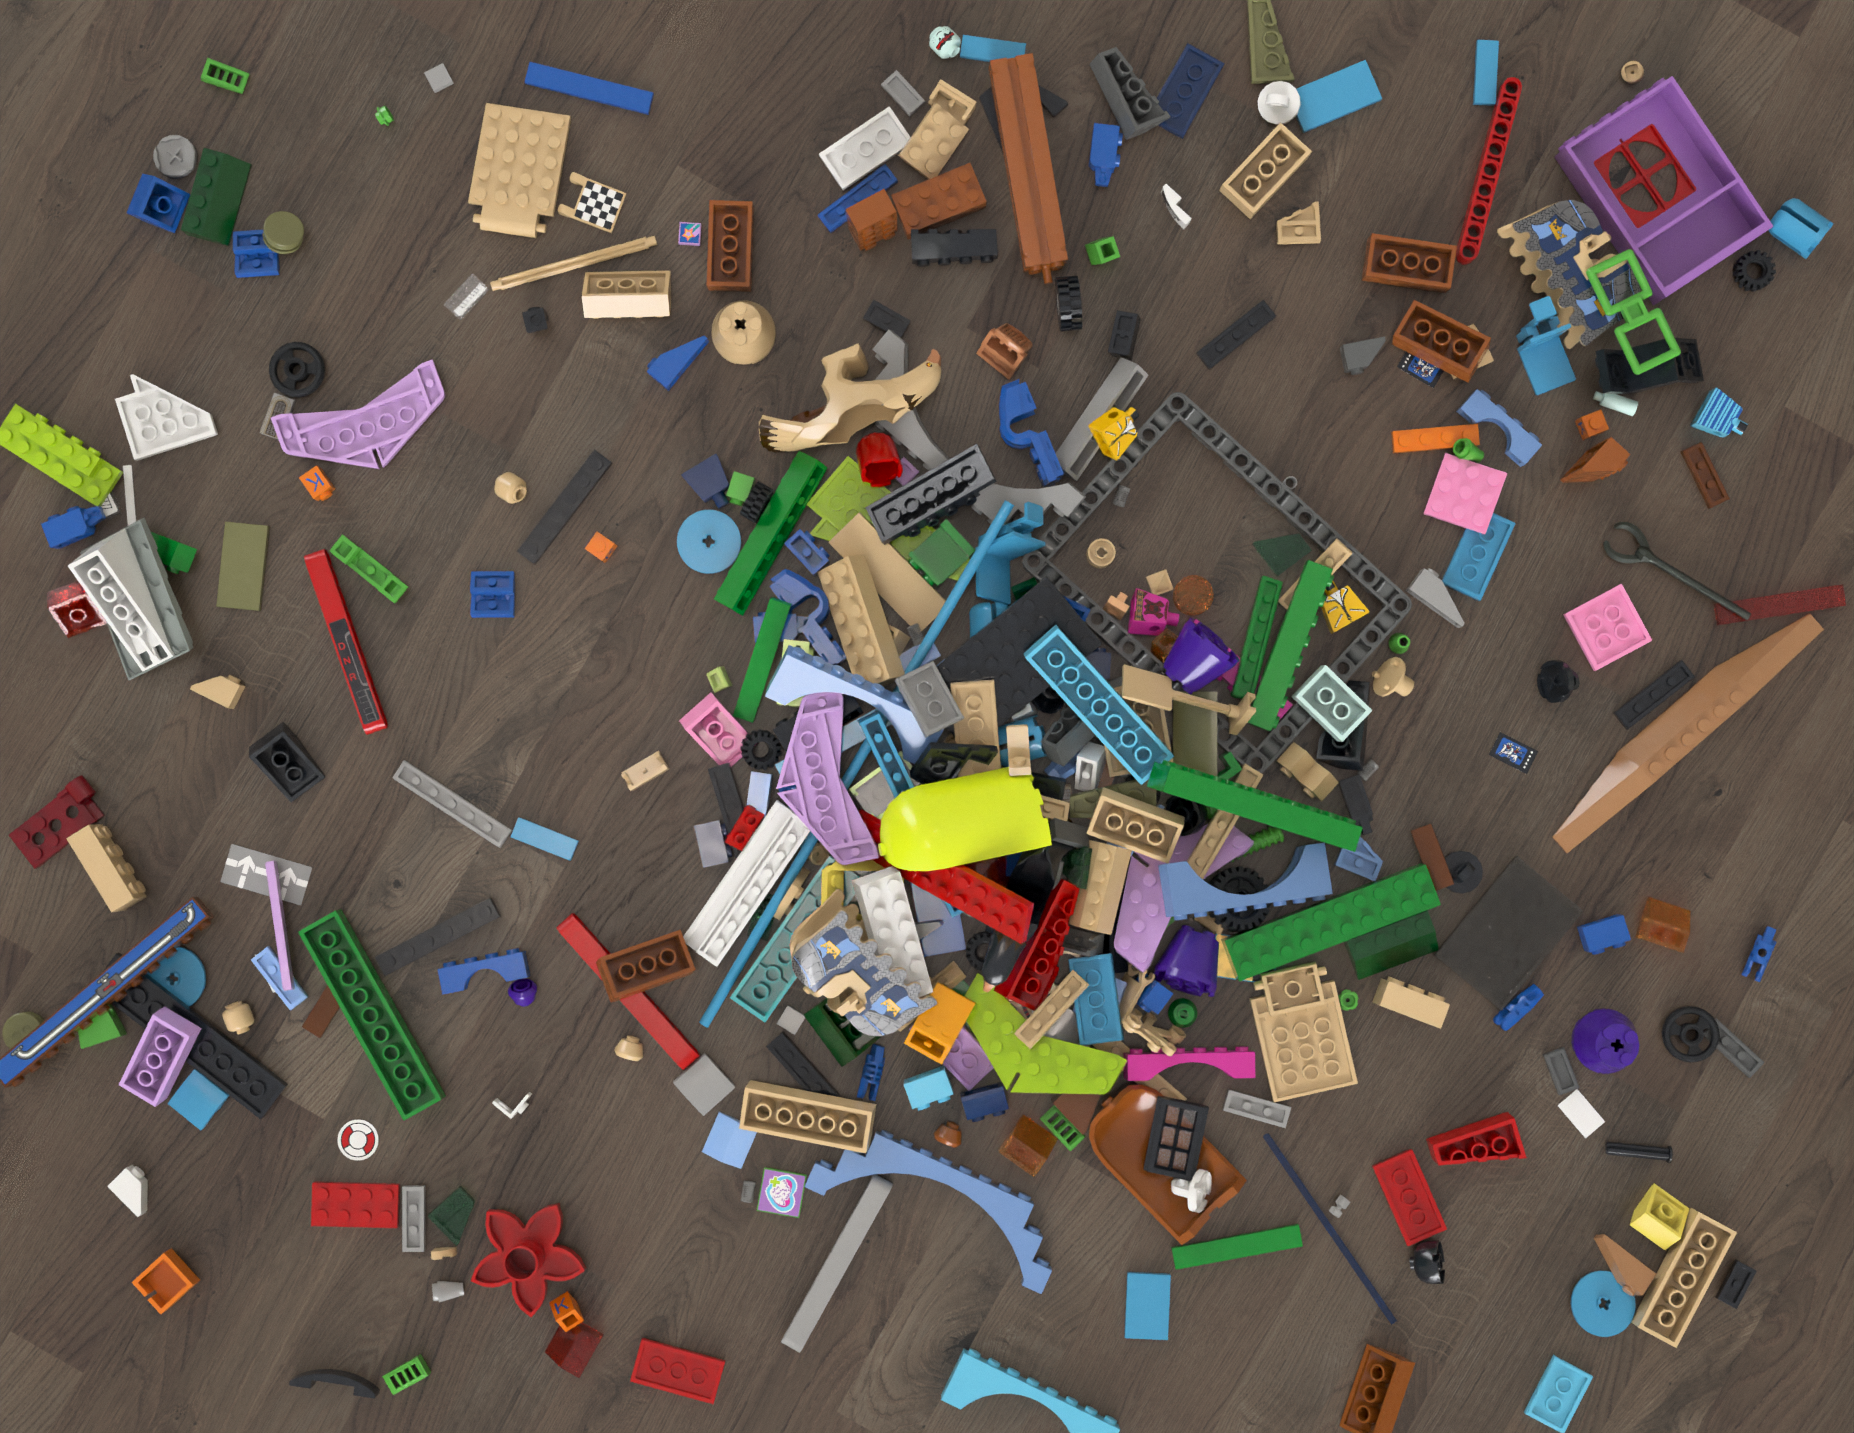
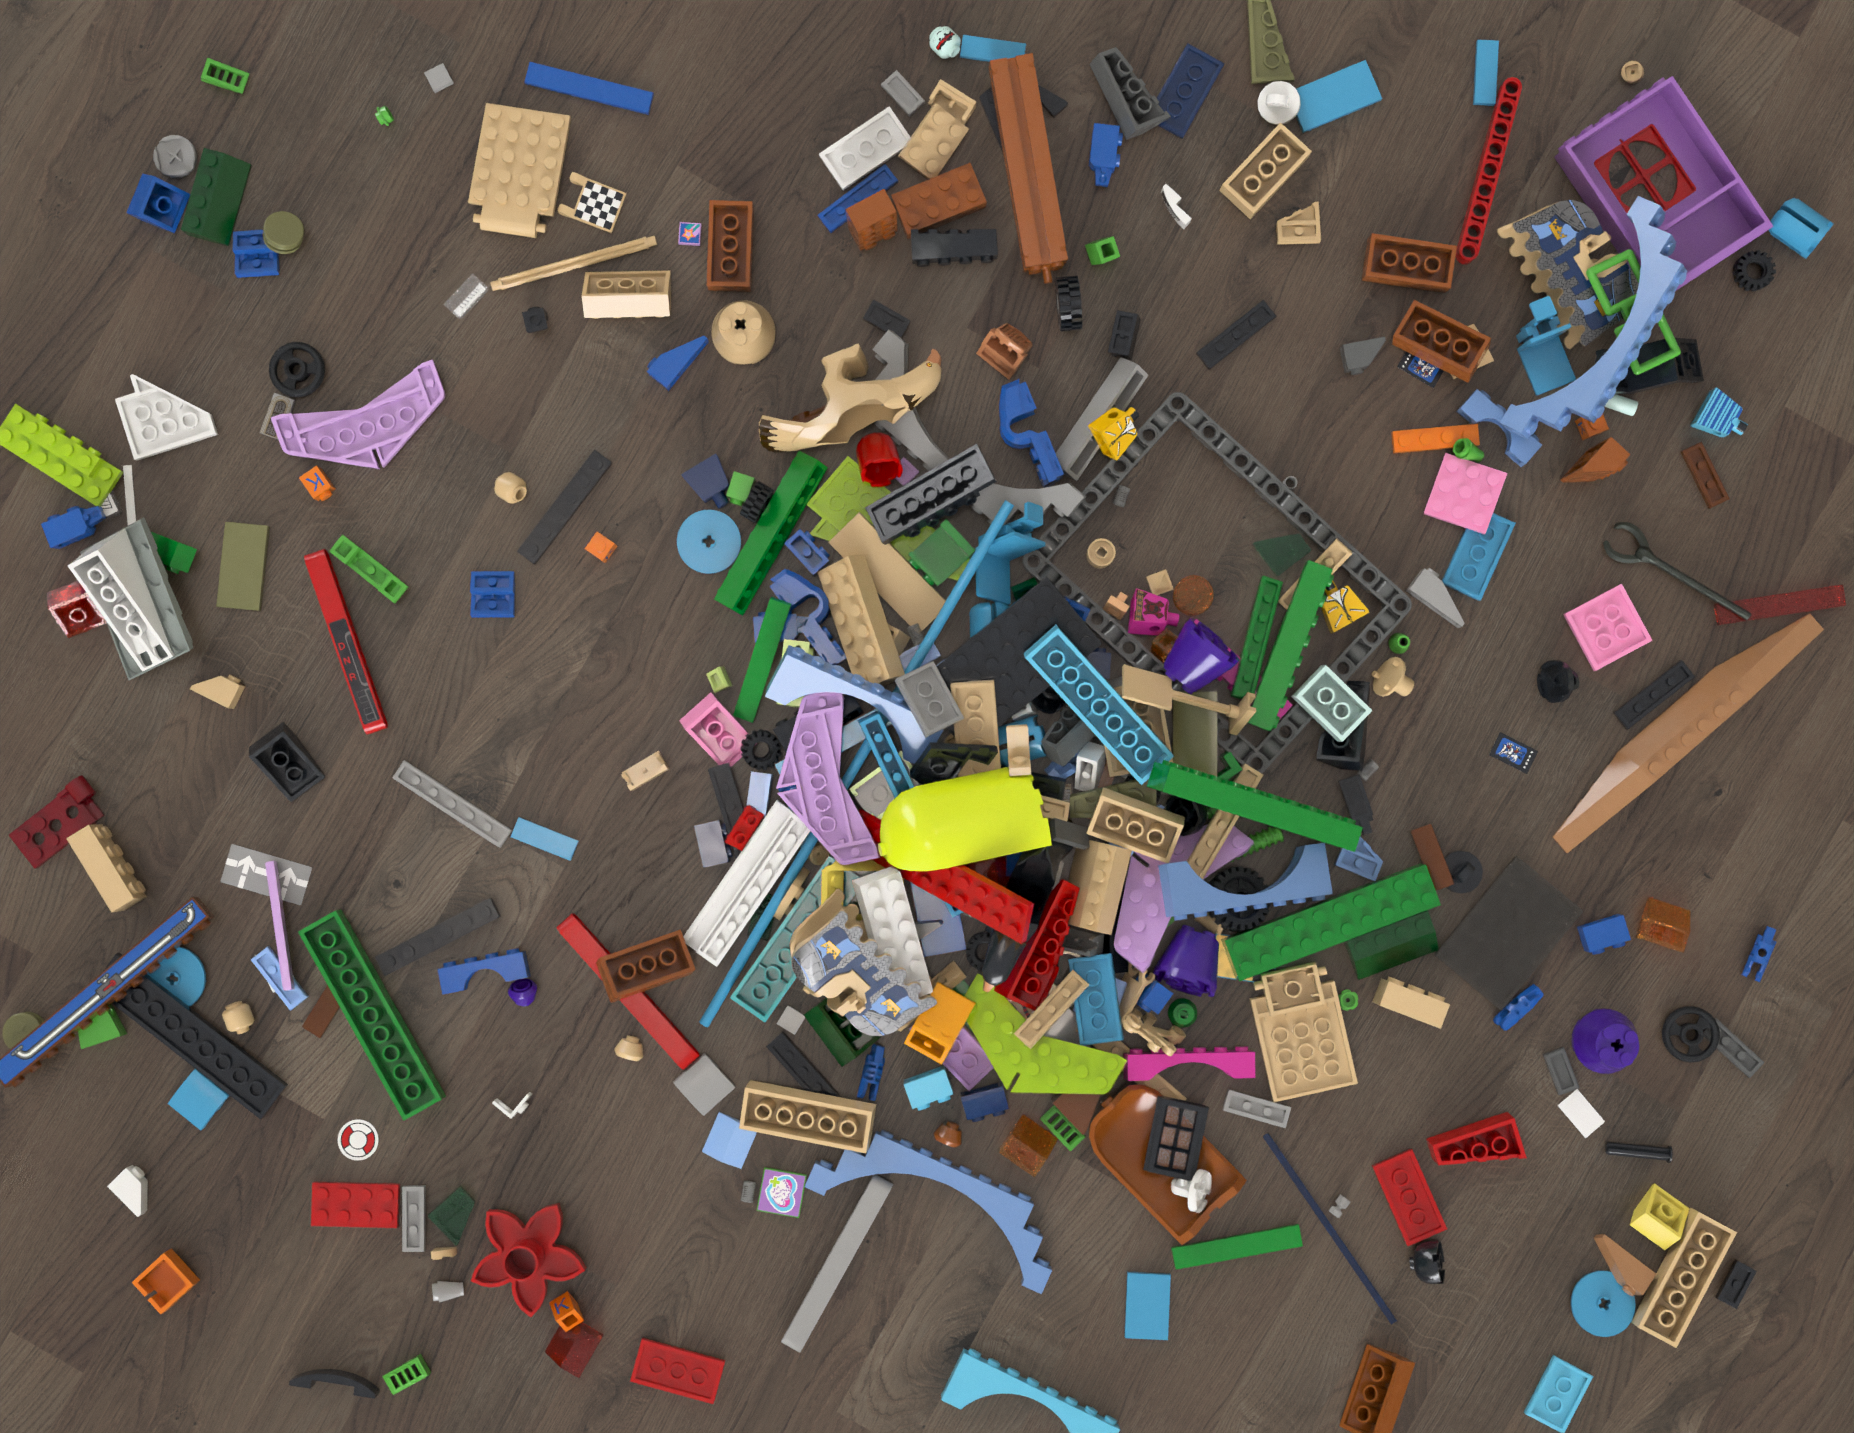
(159, 1056): lavender brick -> none
(1077, 866): clear green wing -> none
(1307, 772): tan brick -> none
(1592, 390): none -> medium blue arch

